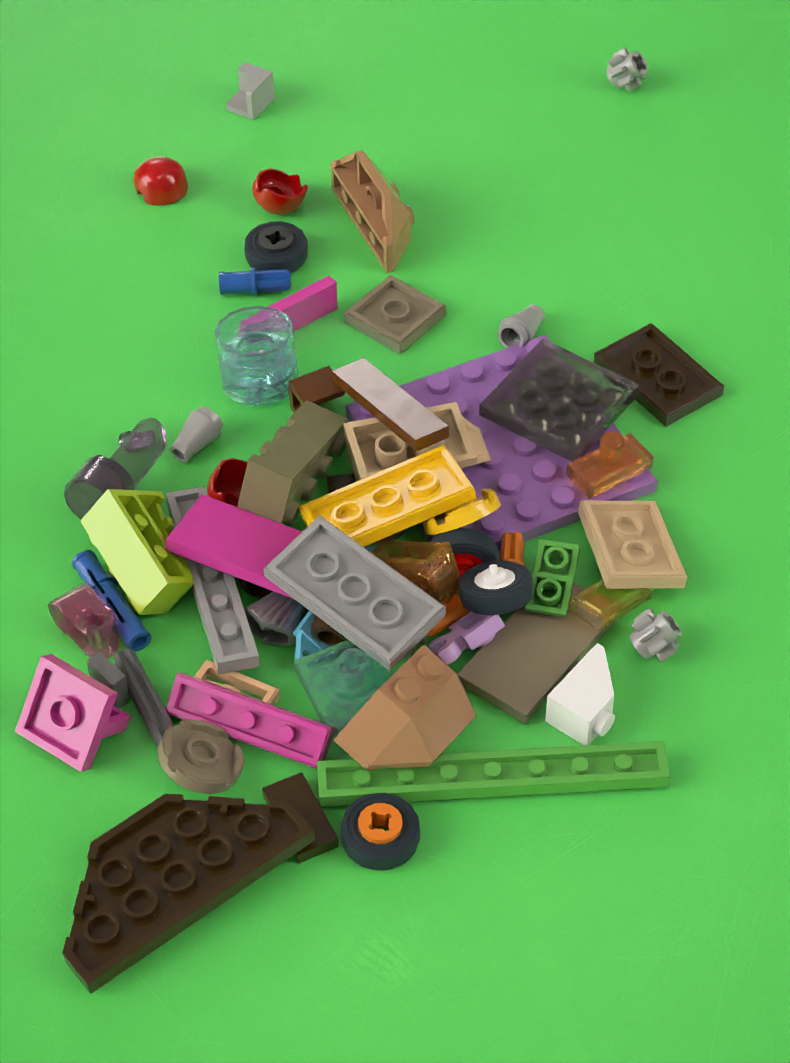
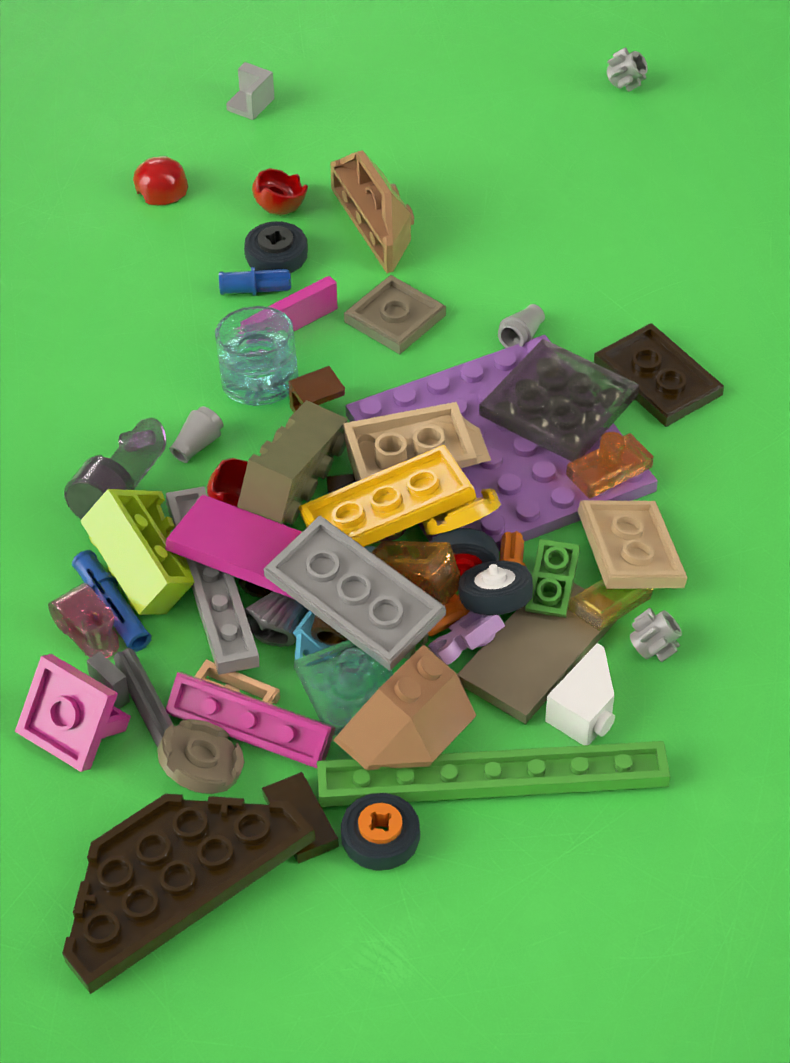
(390, 404): tile -> none

